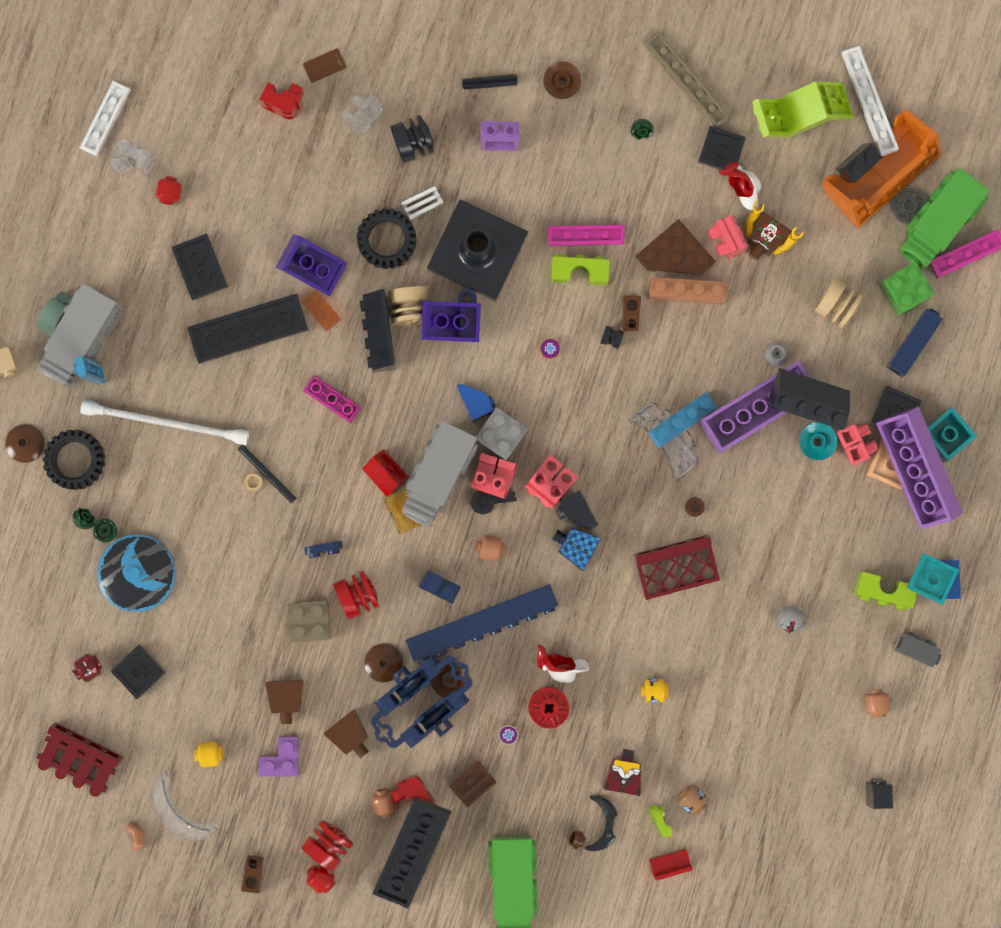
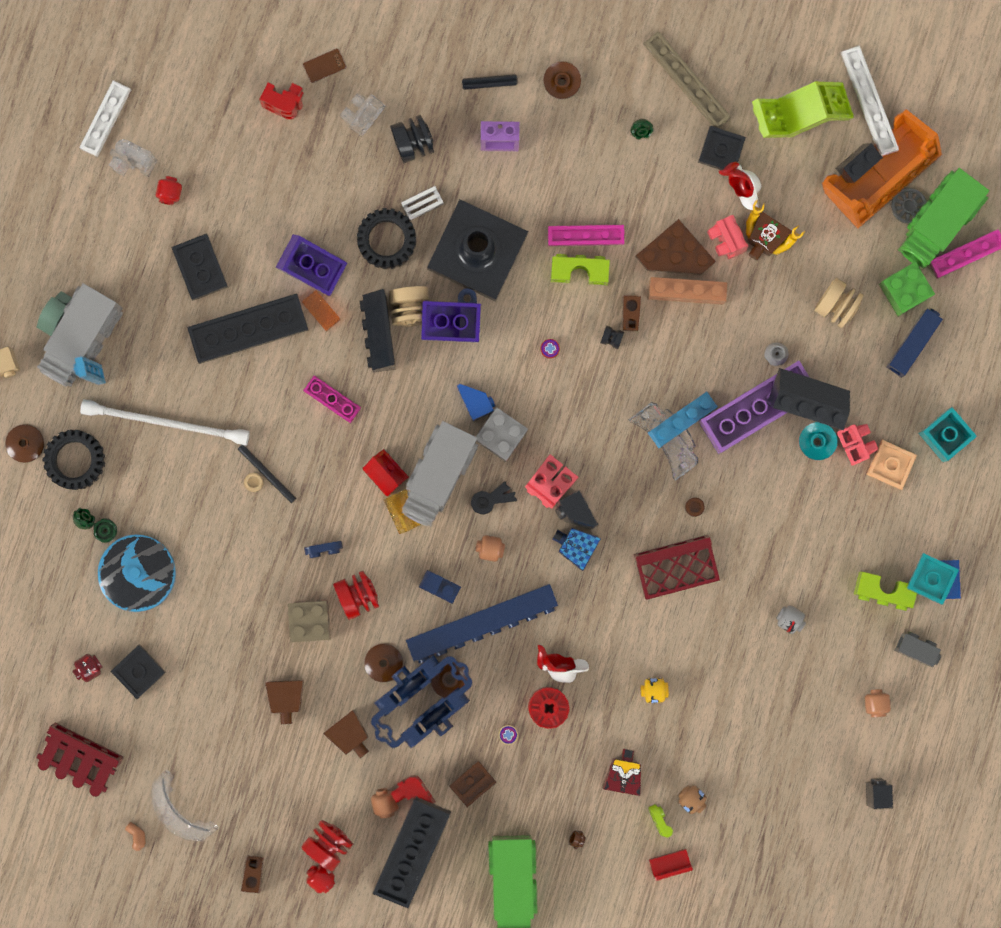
(209, 754): yellow head -> none
(285, 763): medium lavender plate -> none
(490, 482): coral hips -> none
(610, 814): black piece -> none
(893, 402): black plate -> none
(919, 468): medium lavender brick -> none

